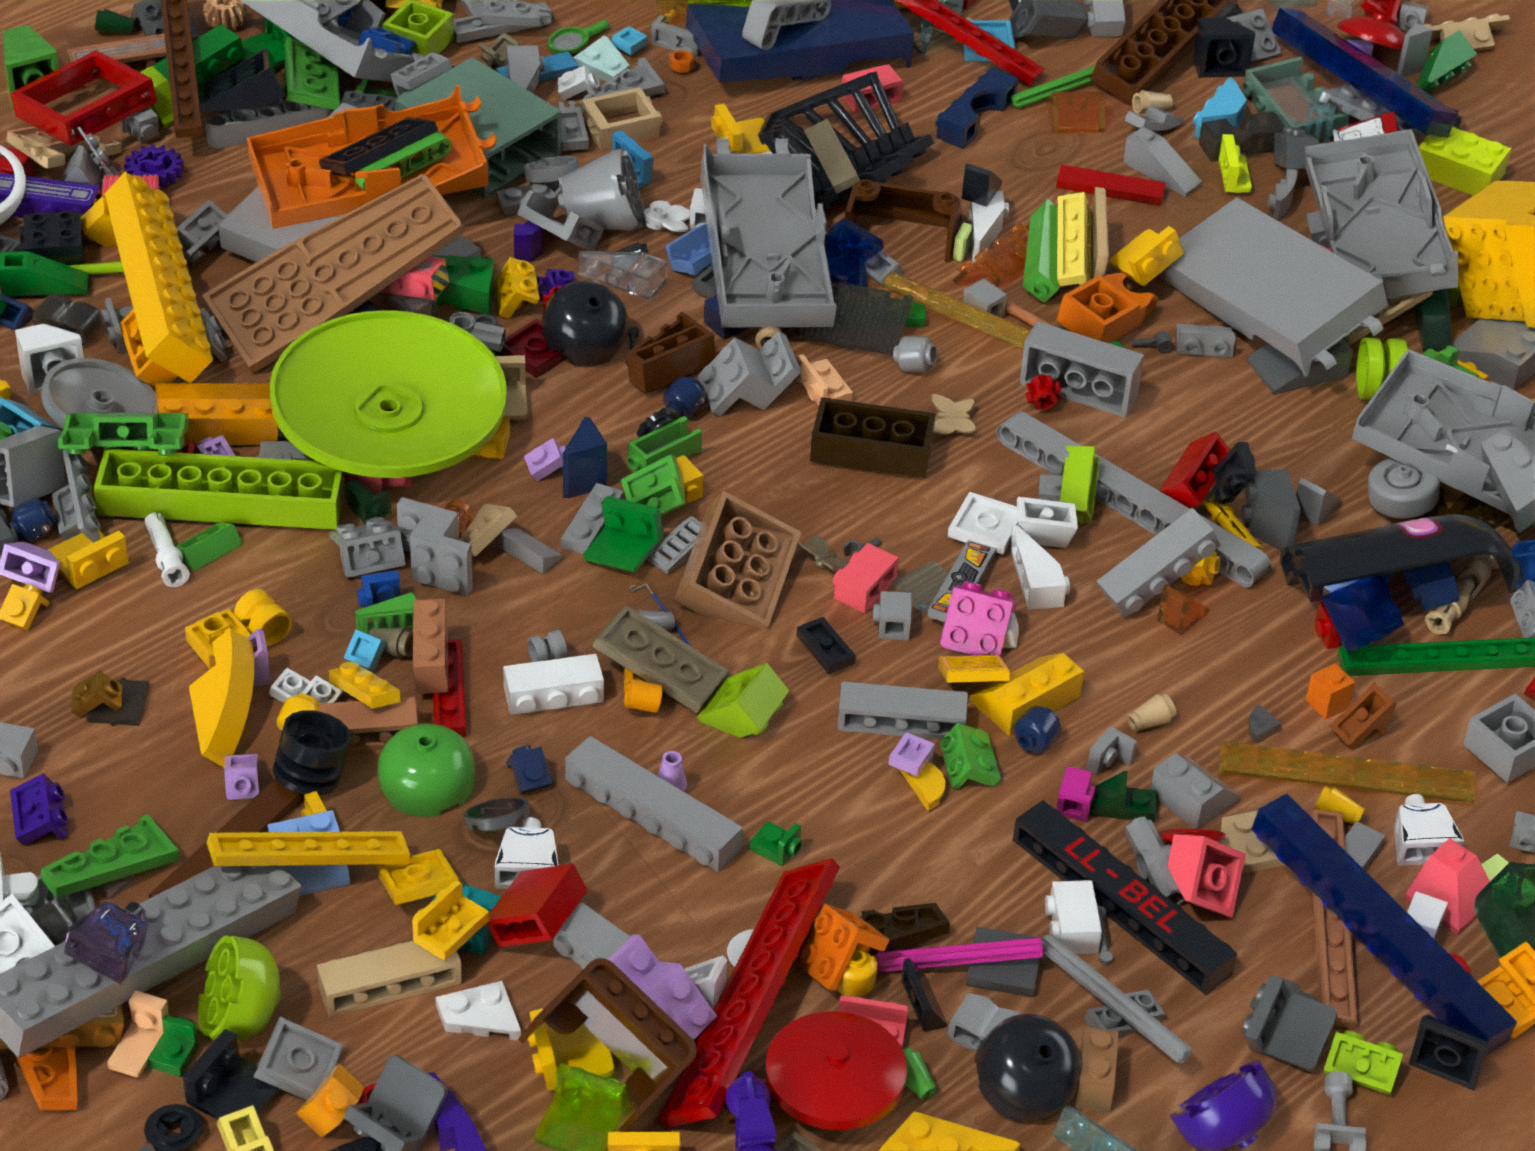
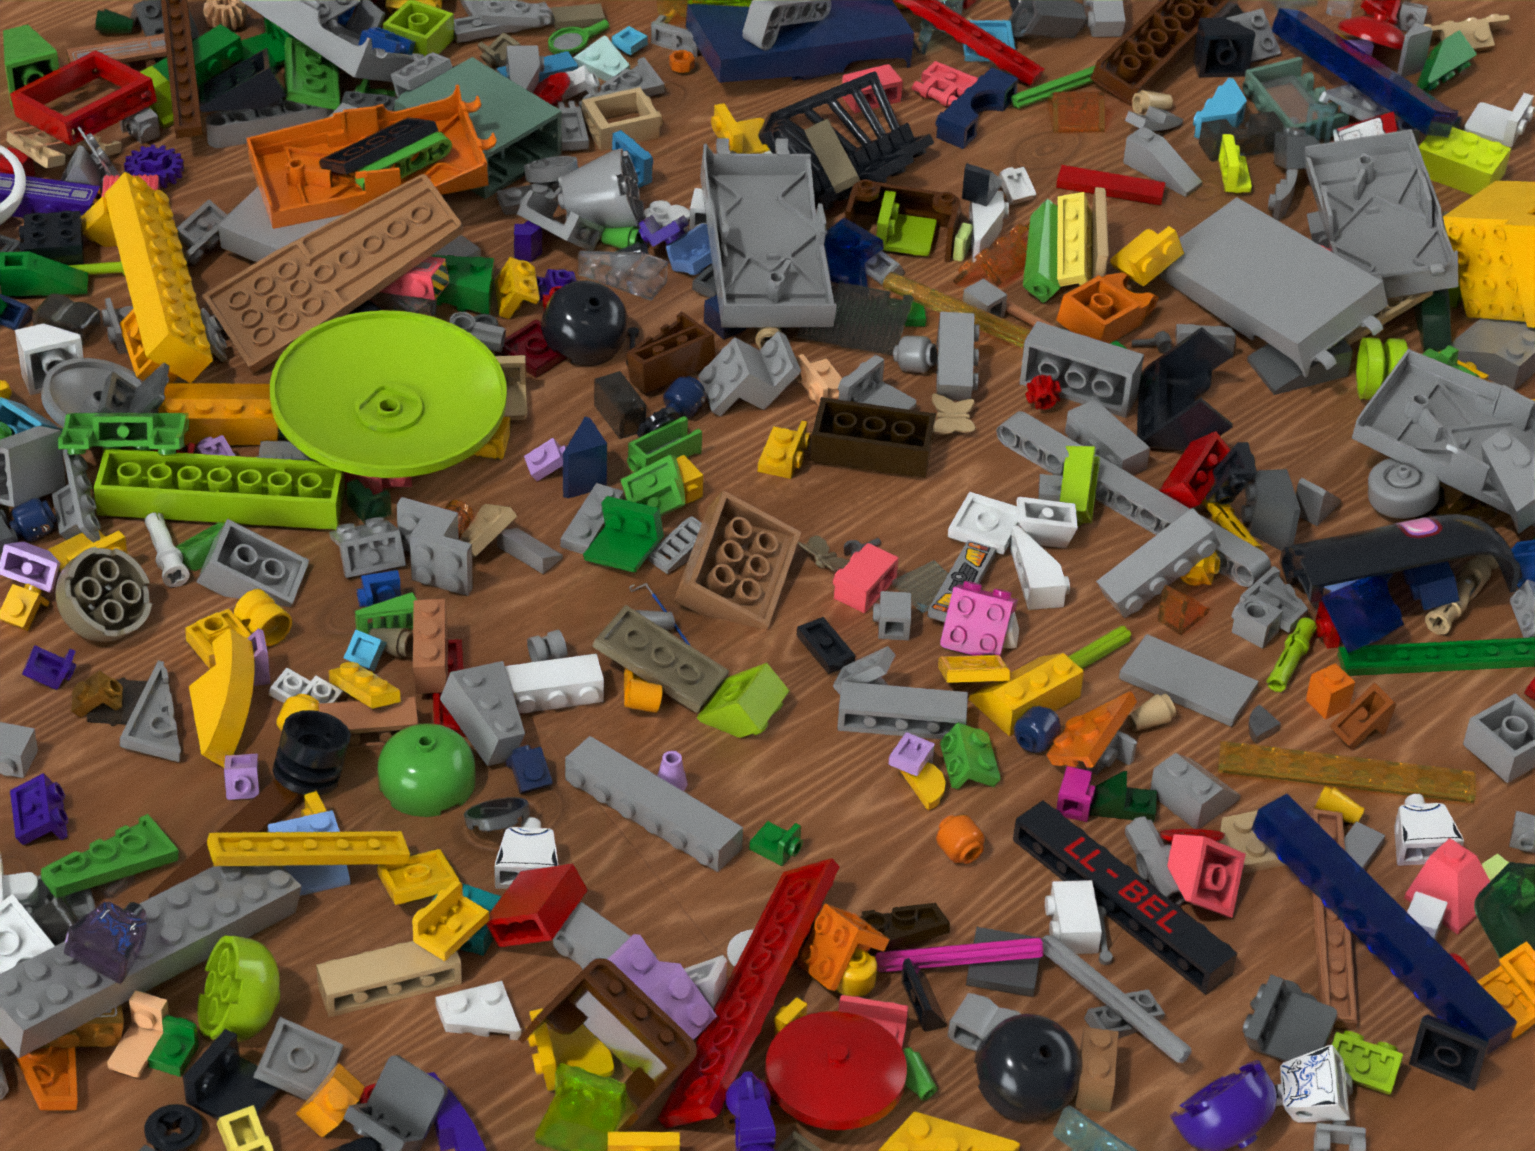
(49, 667): none -> dark purple bracket
(103, 594): none -> dark tan cylinder
(123, 397): none -> dark grey bracket
(152, 722): none -> light grey wing
(249, 561): none -> light grey slope
(485, 710): none -> light grey wedge
(553, 88): none -> red dish
(577, 15): none -> dark tan tile
(619, 404): none -> clear smoke brick
(621, 236): none -> bright green cone
(652, 233): none -> dark purple bracket
(784, 451): none -> yellow bracket
(788, 1014): none -> yellow plate
(867, 387): none -> light grey bracket
(867, 669): none -> light grey tile
(904, 232): none -> lime bracket
(945, 78): none -> coral plate
(956, 355): none -> light grey wedge
(960, 839): none -> orange head
(1016, 185): none -> white bracket
(1090, 733): none -> orange wing
(1097, 427): none -> light grey brick
(1101, 647): none -> lime axle
(1168, 389): none -> black windscreen
(1188, 680): none -> light grey tile
(1256, 620): none -> light grey brick
(1274, 591): none -> light grey wing
(1295, 647): none -> lime pin
(1314, 1087): none -> white torso
(1501, 124): none -> white bracket

